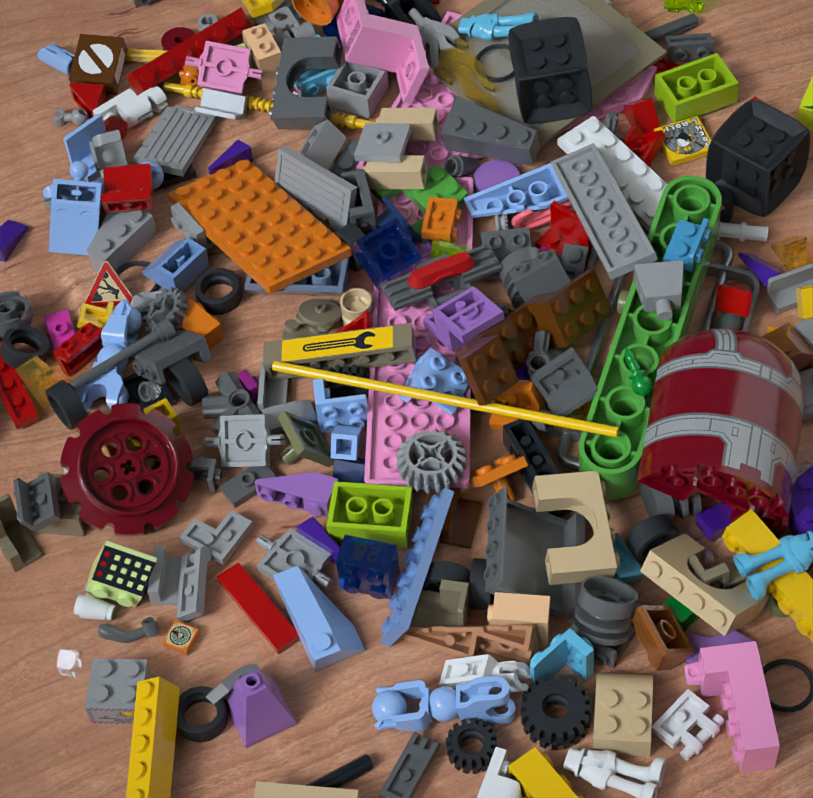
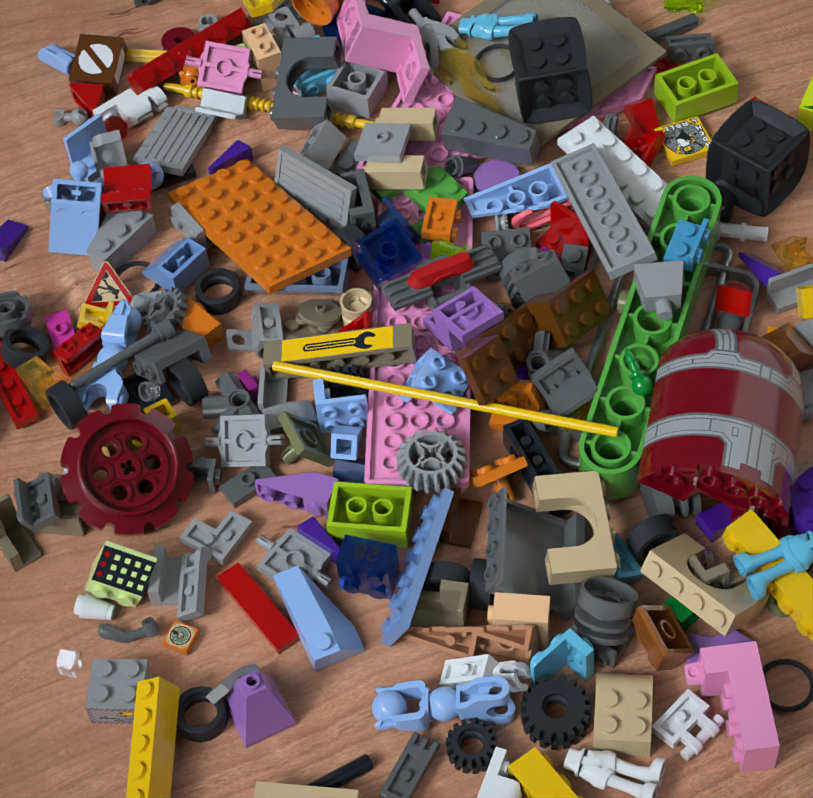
(265, 328): none -> light grey piece

